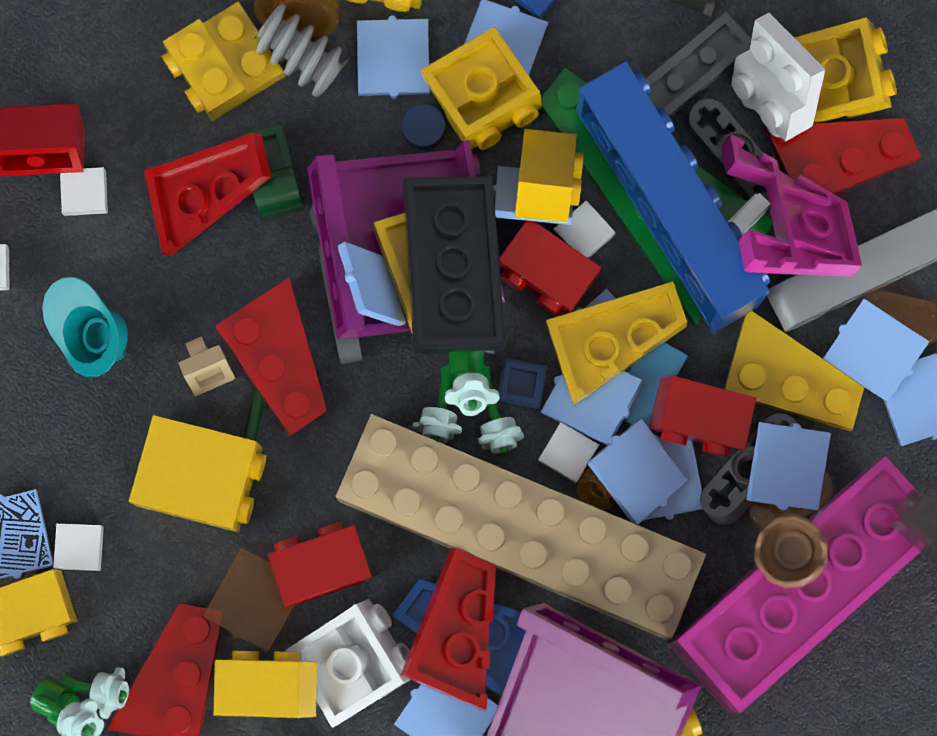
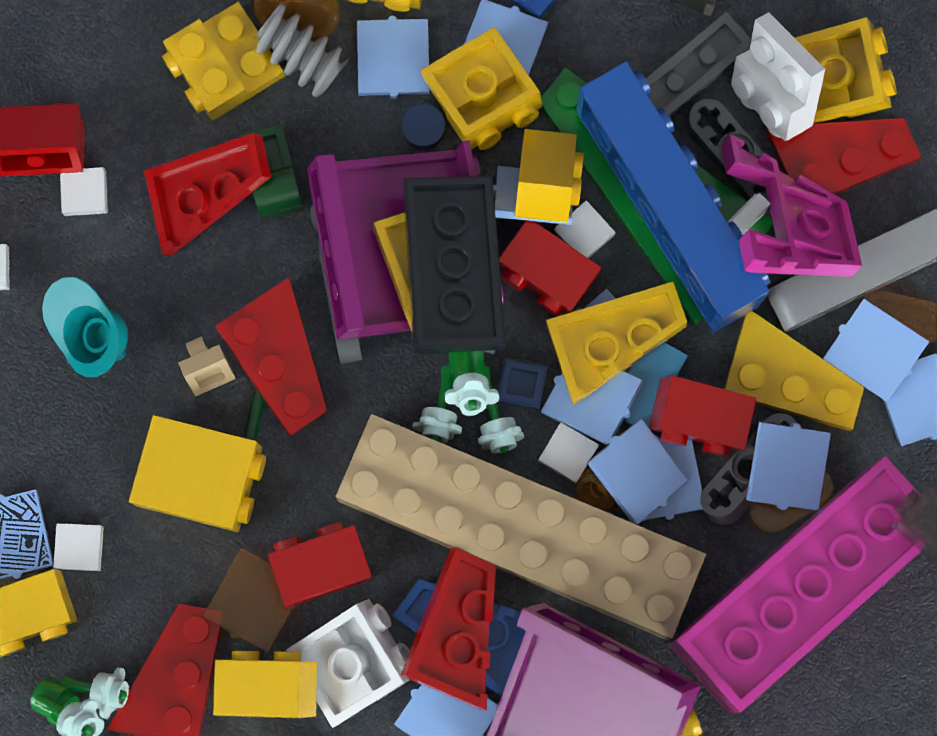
(371, 284): light blue piece -> none
(791, 551): medium nougat hair -> none

